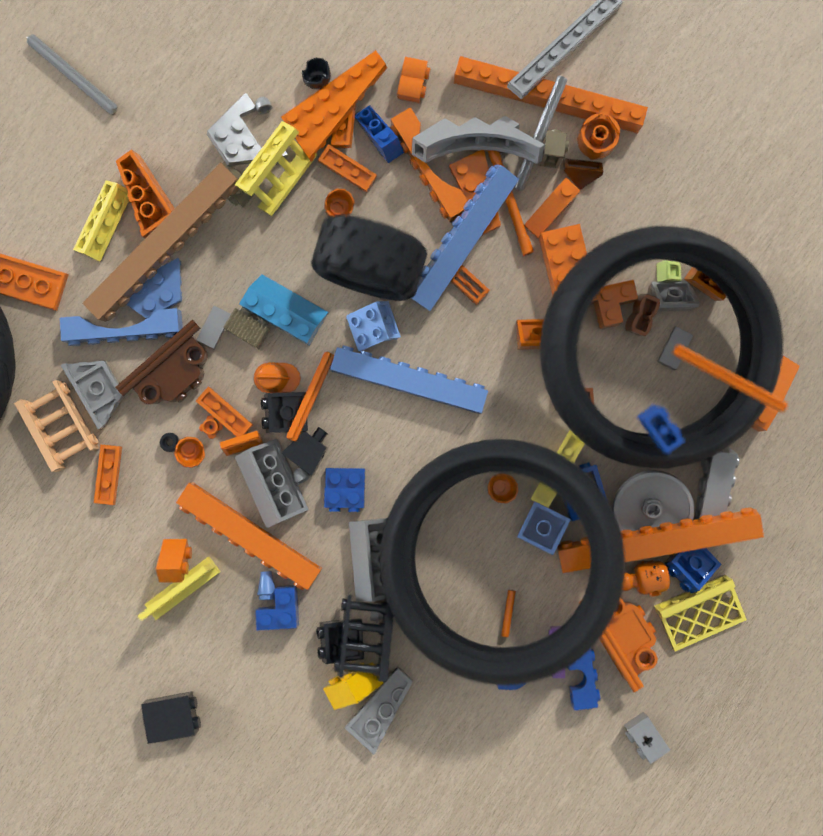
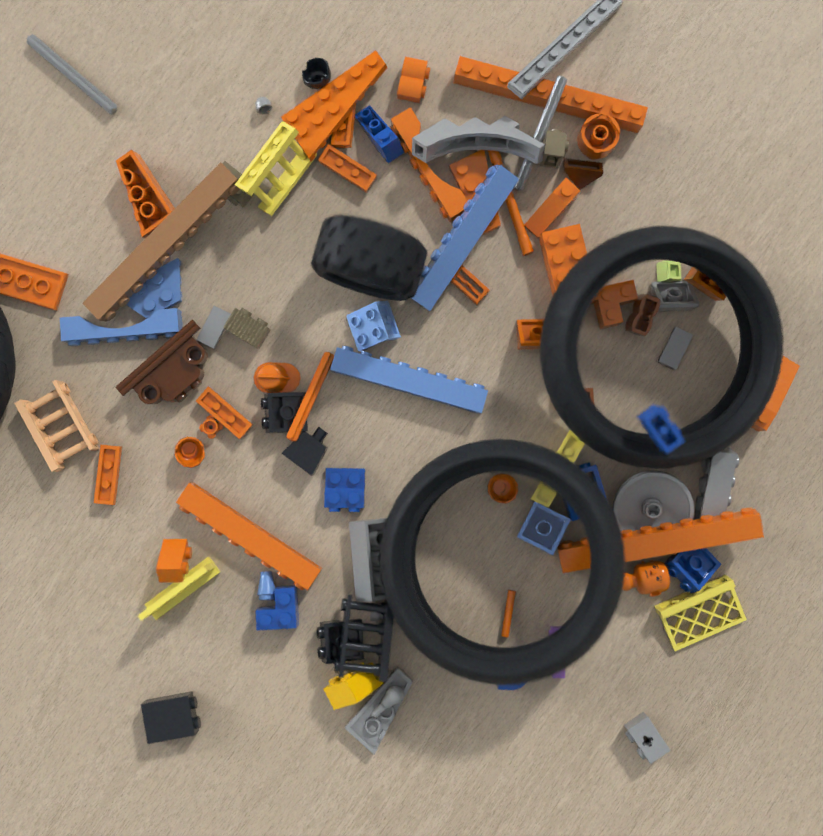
(95, 388): light grey wing -> none
(102, 220): light yellow fence -> none
(163, 442): black plate -> none
(232, 135): wing -> none
(241, 443): orange tile -> none
(271, 483): light grey slope -> none
(284, 309): dark azure slope -> none
(300, 476): light grey hinge -> none
(339, 203): orange hair -> none
(392, 697): none -> light grey piece
(585, 693): blue arch -> none
(629, 643): orange brick -> none
(730, 378): orange axle -> none

